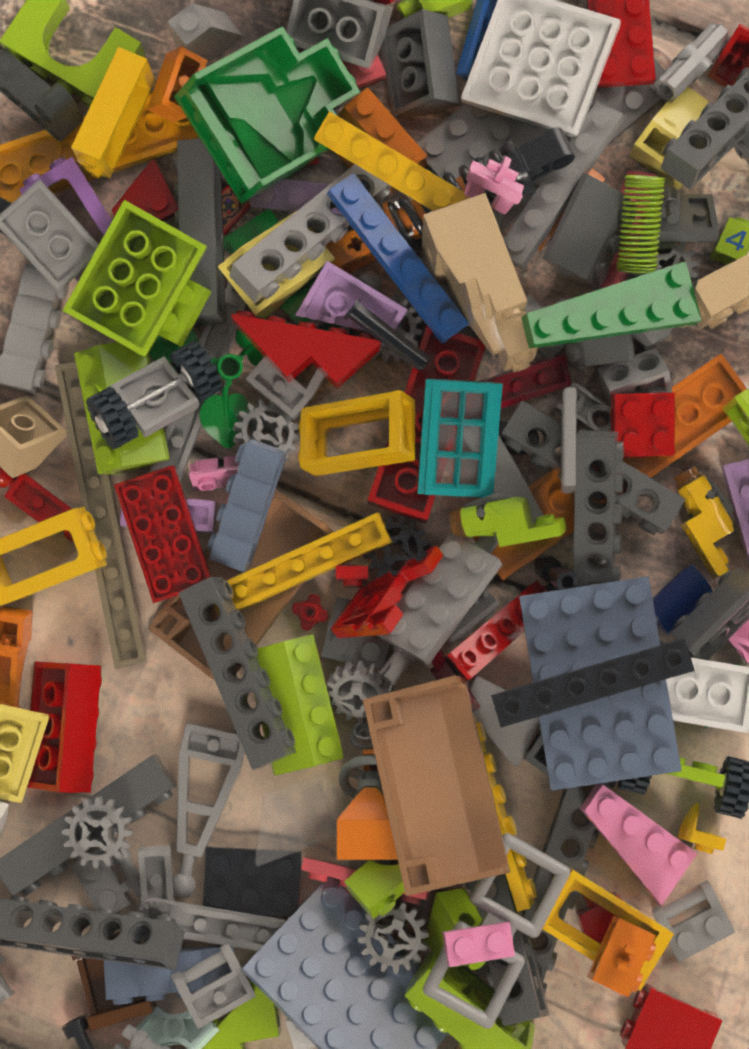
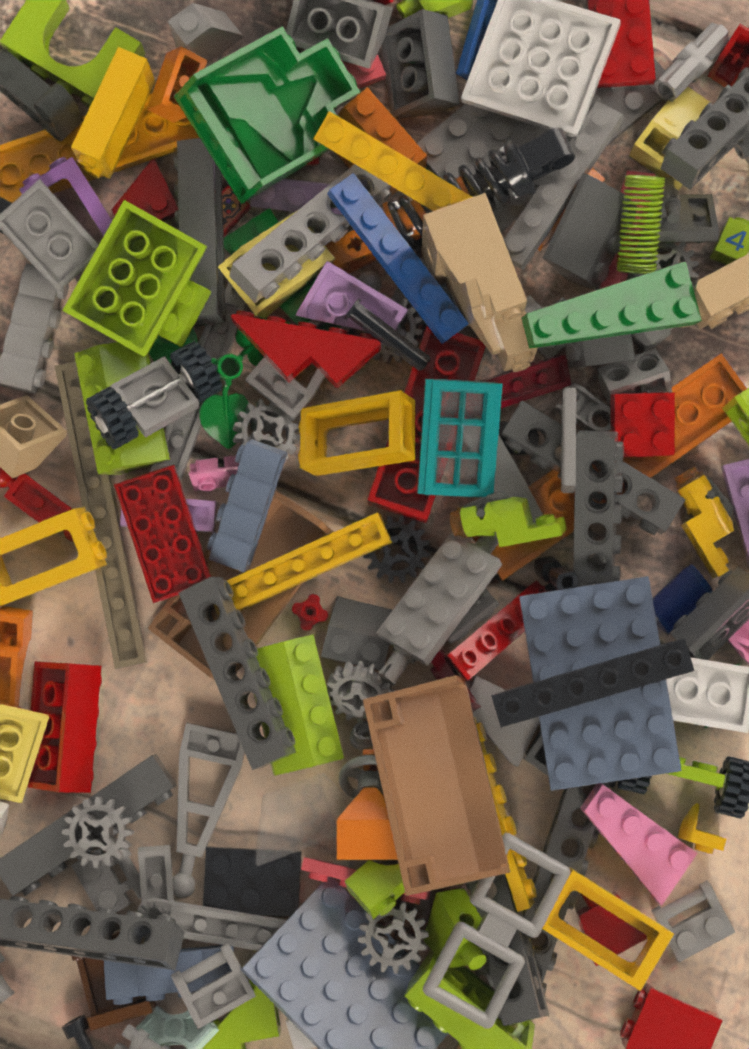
(352, 575): red plate -> none
(373, 606): red wing -> none
(478, 944): bright pink plate -> none
(497, 179): bright pink hips -> none
(622, 957): orange brick -> none

